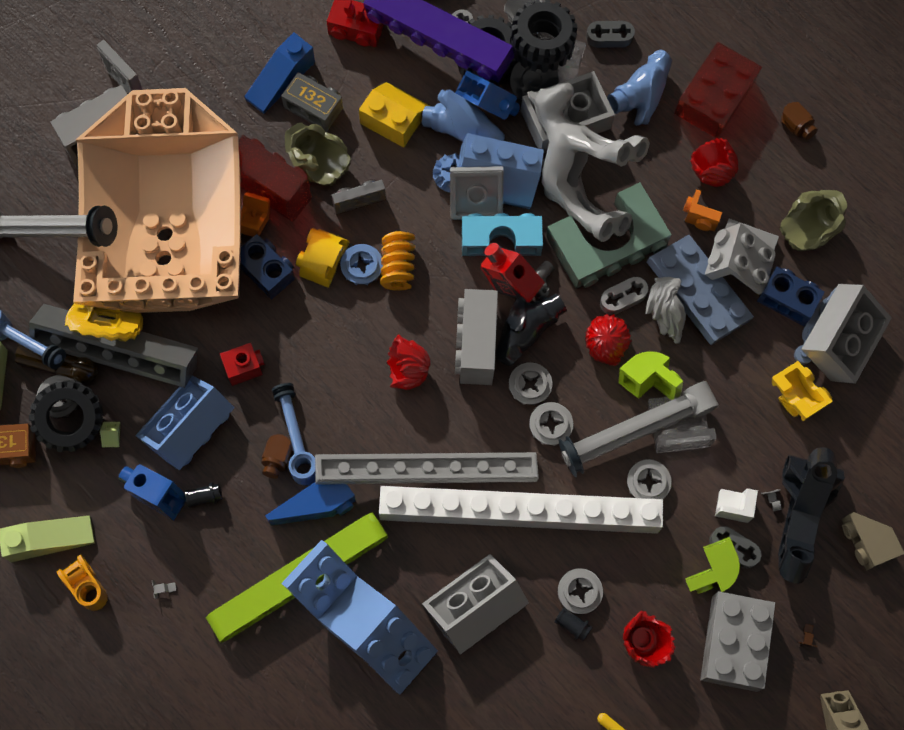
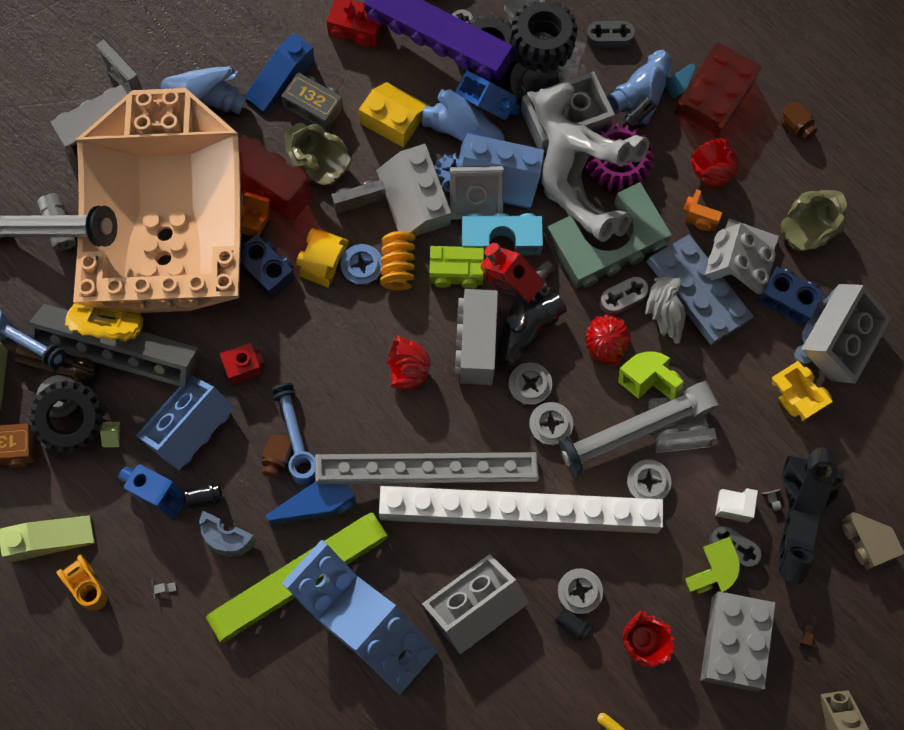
(52, 205): none -> light grey axle
(210, 87): none -> medium blue animal
(223, 542): none -> sand blue cylinder
(414, 192): none -> light grey slope
(456, 266): none -> lime brick
(608, 172): none -> magenta gear
(639, 111): none -> black pin
(679, 82): none -> dark azure slope

